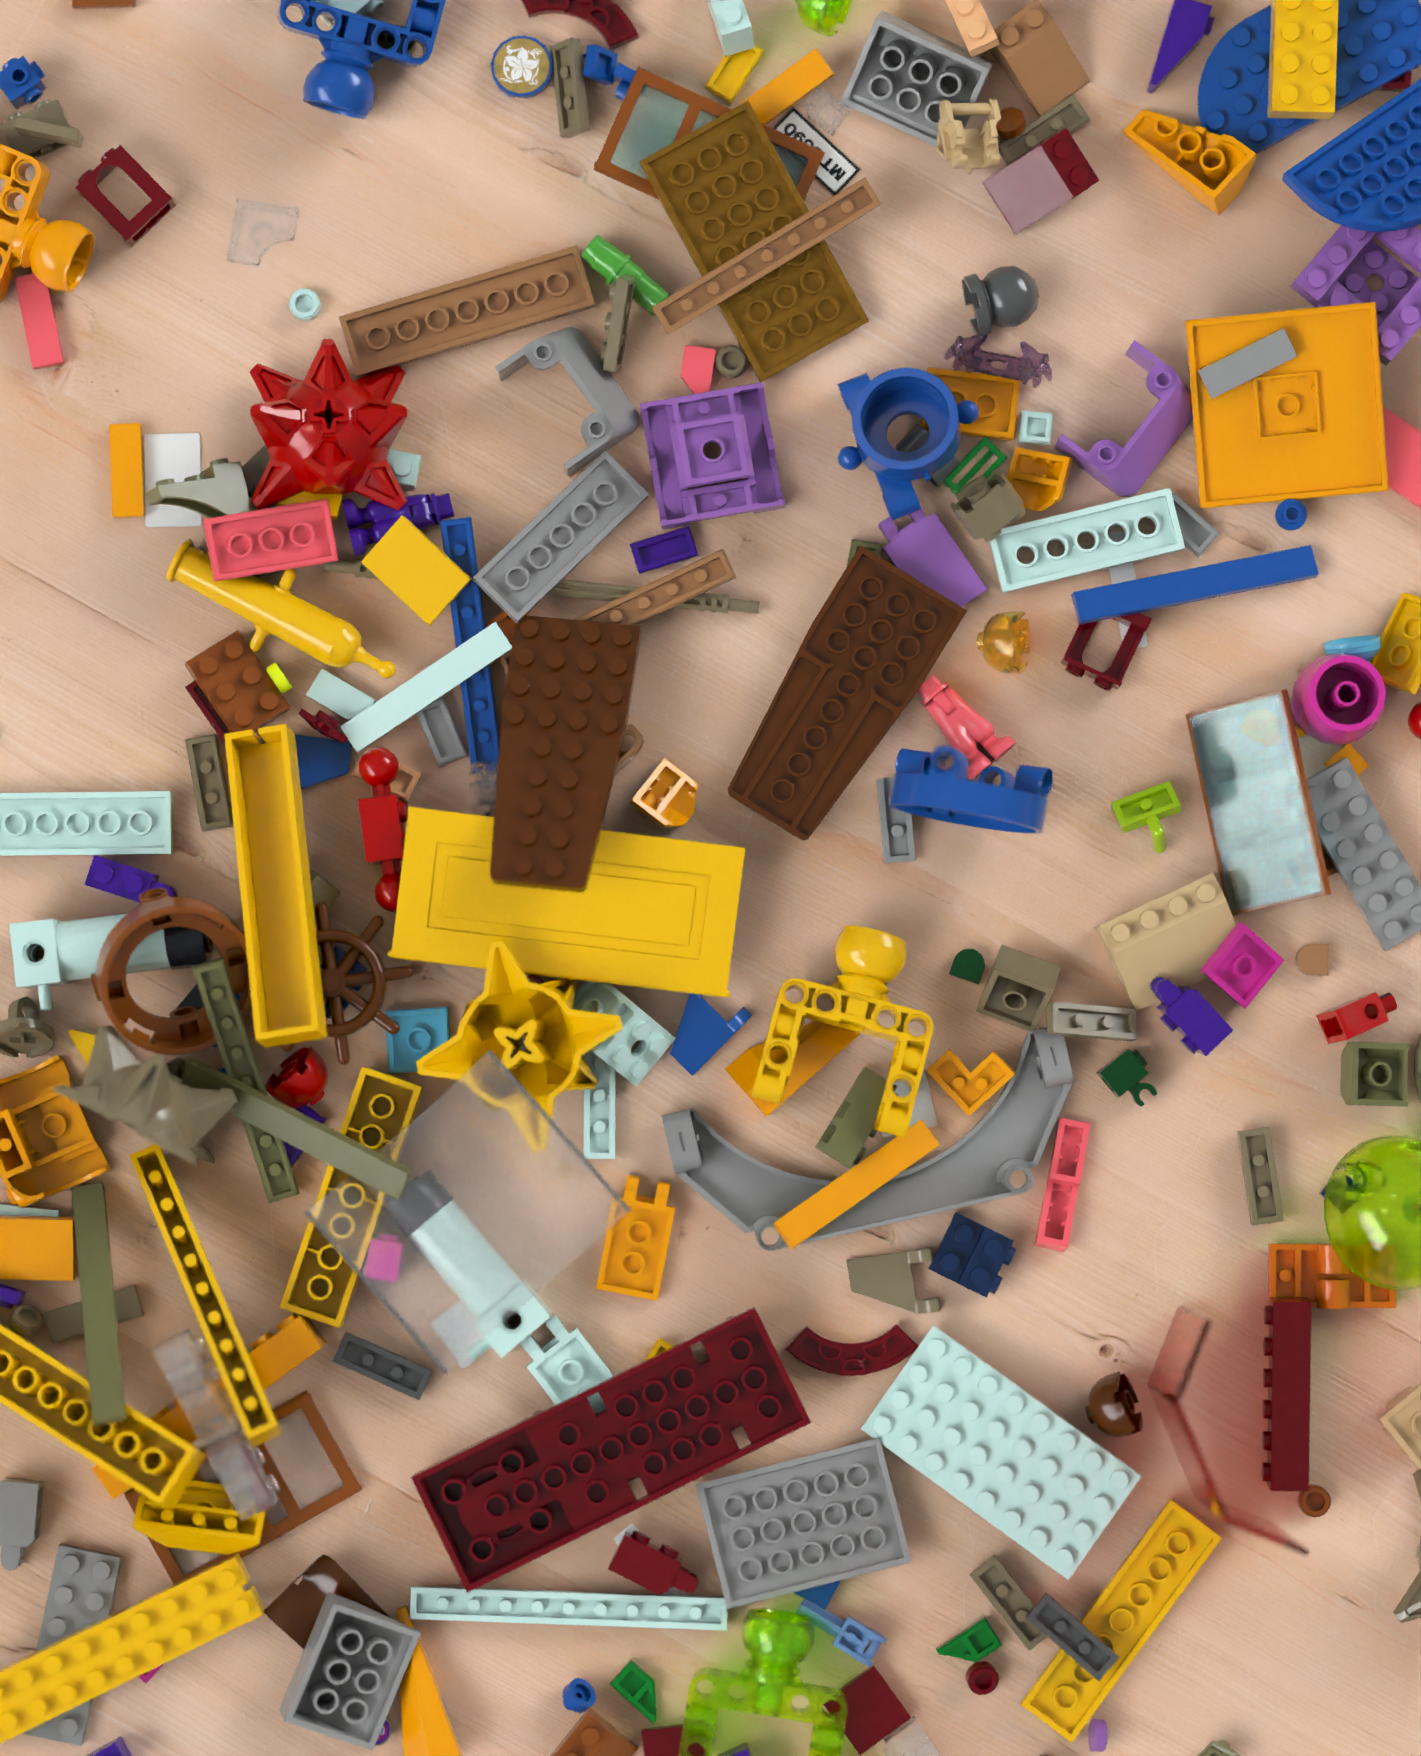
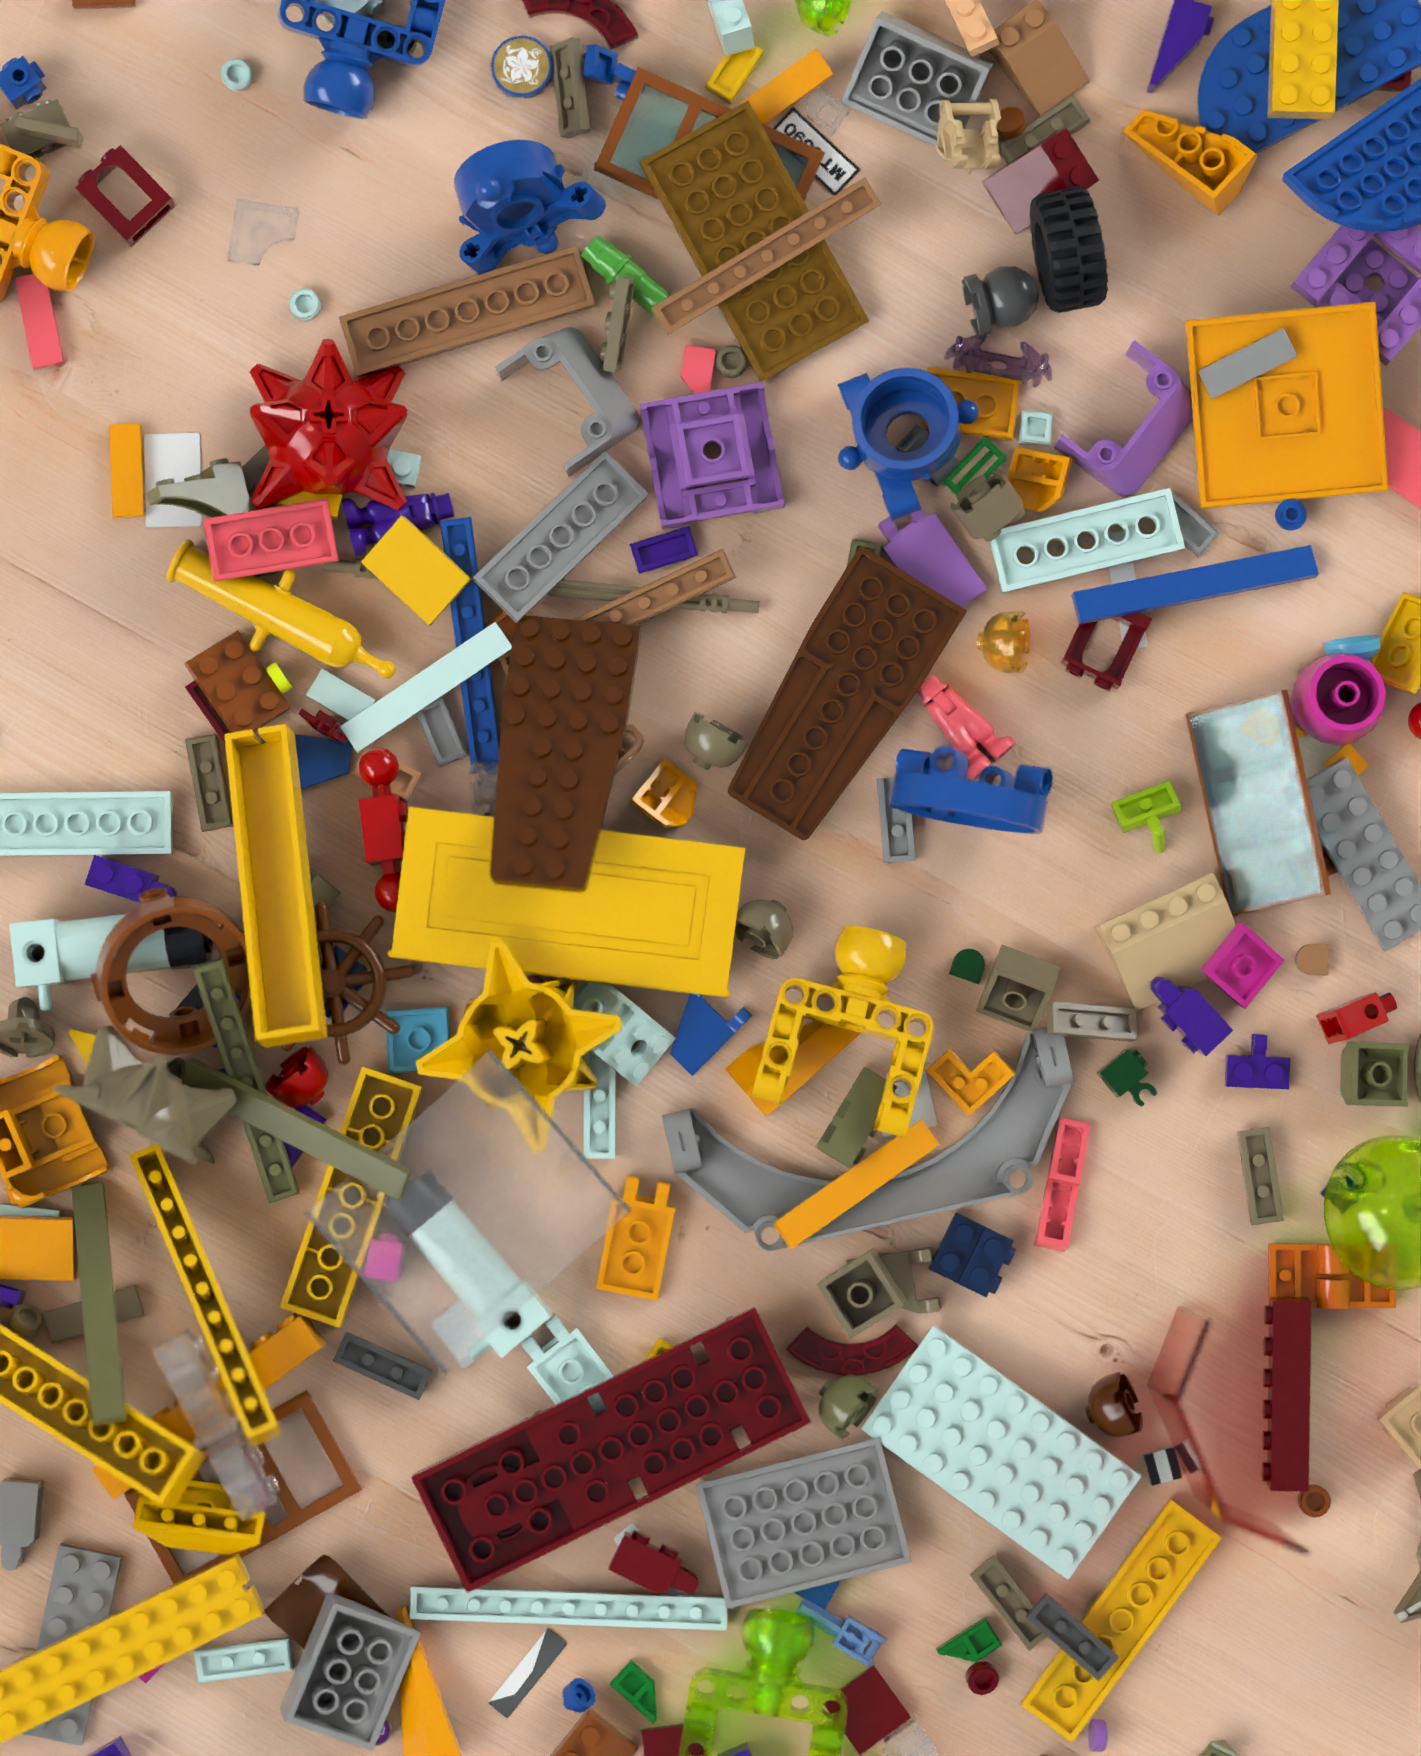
(236, 75): none -> light aqua tile
(243, 1660): none -> light aqua tile
(517, 198): none -> blue piece
(527, 1673): none -> dark grey sticker
(713, 743): none -> dark tan cylinder
(765, 926): none -> dark tan cylinder
(845, 1403): none -> olive cylinder
(862, 1293): none -> dark tan brick
(1068, 249): none -> black tyre
(1162, 1465): none -> tile
(1257, 1070): none -> dark purple plate

